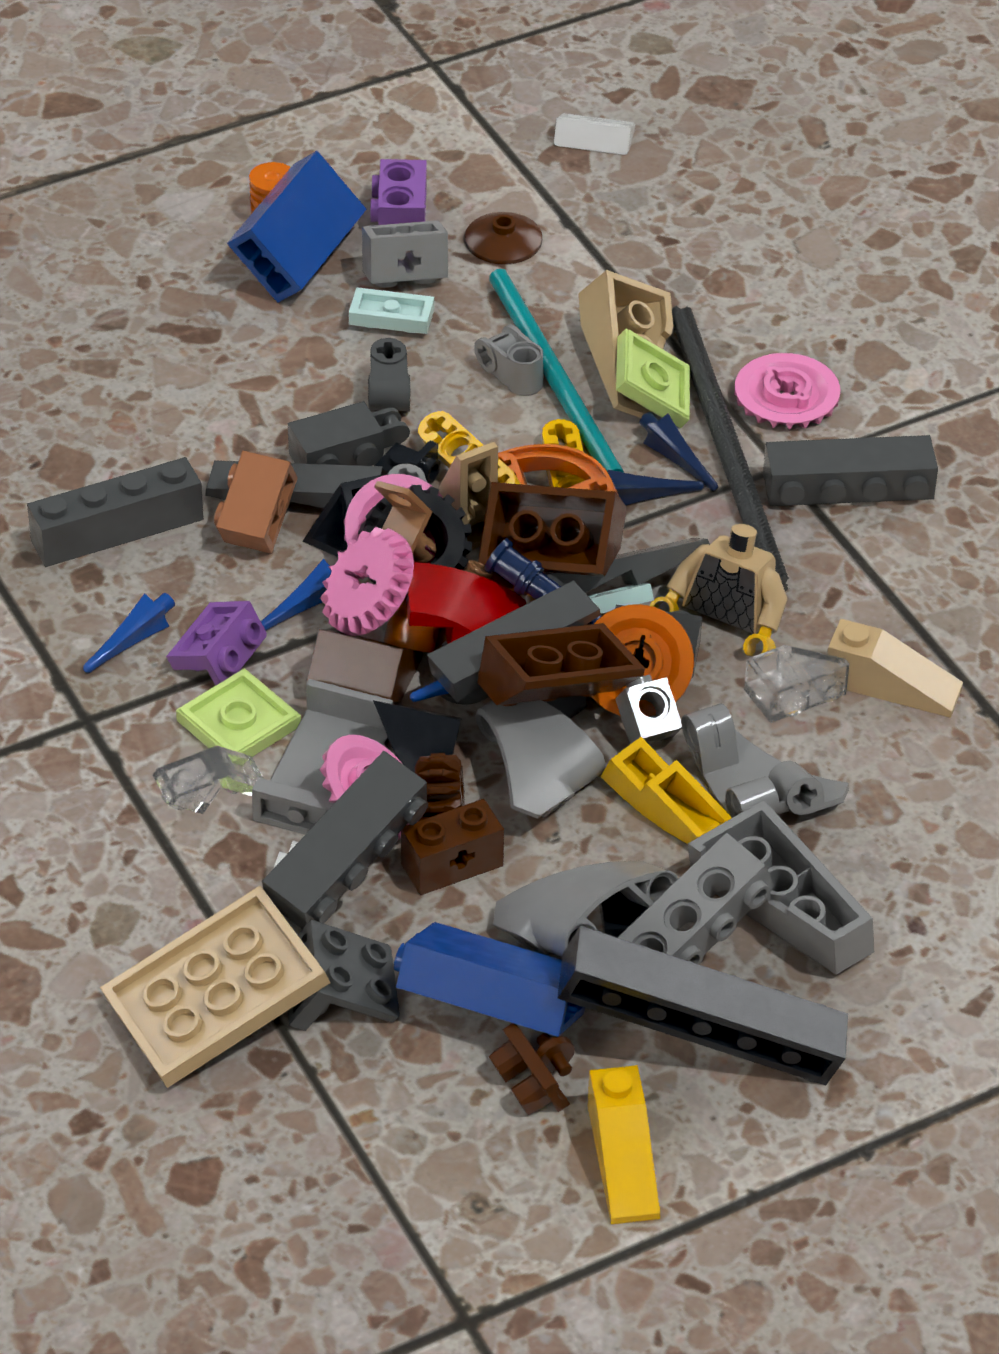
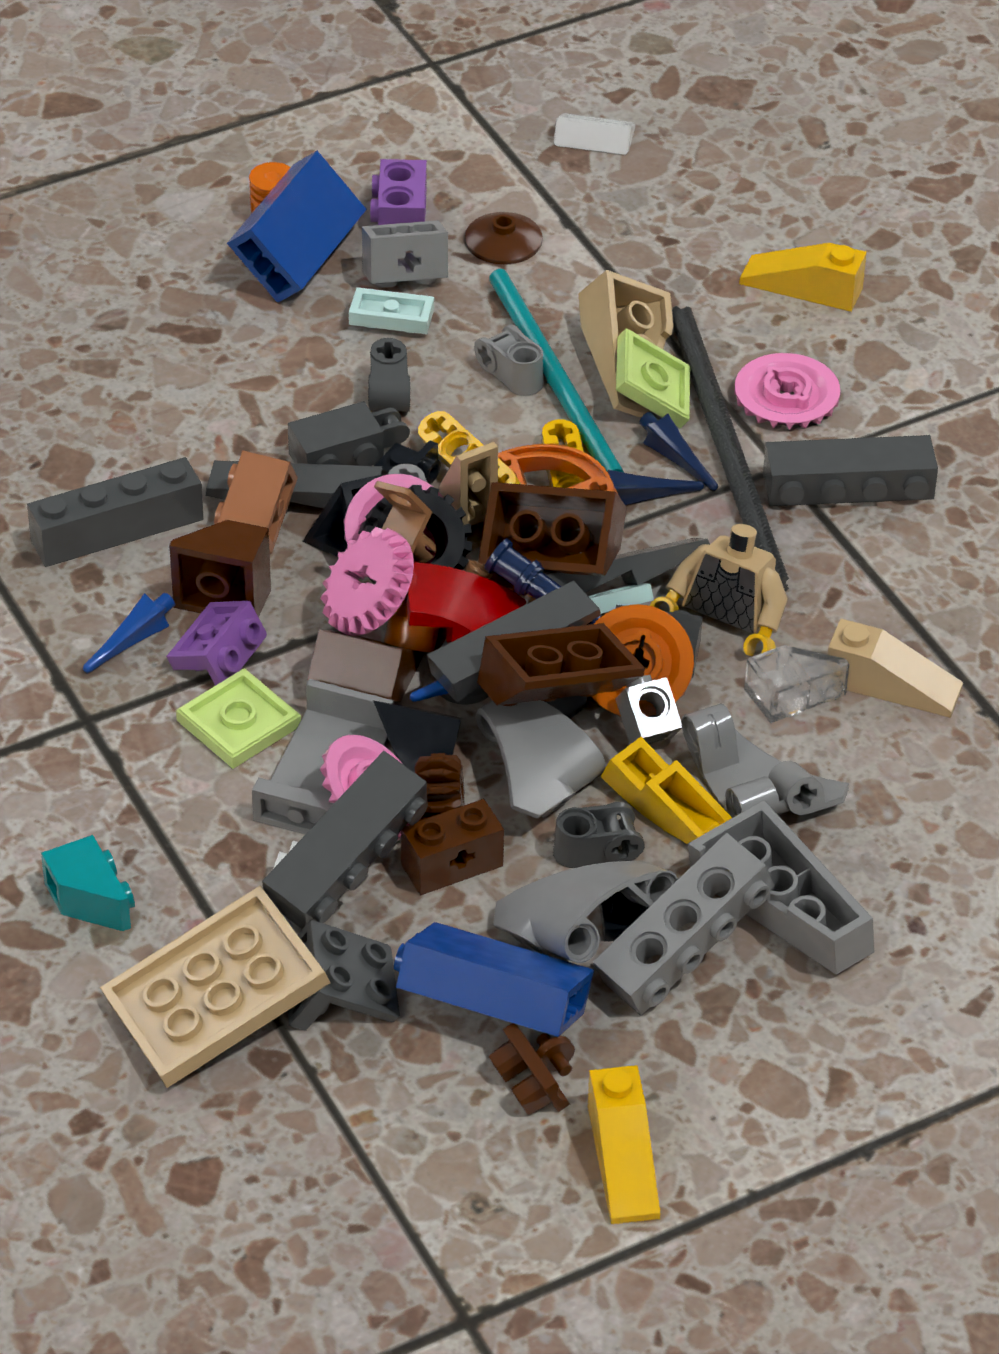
(86, 884): none -> teal slope
(198, 778): clear slope -> none
(221, 565): none -> reddish brown slope
(302, 598): blue piece -> none
(594, 833): none -> dark grey piece
(703, 1005): brick -> none
(812, 273): none -> yellow slope

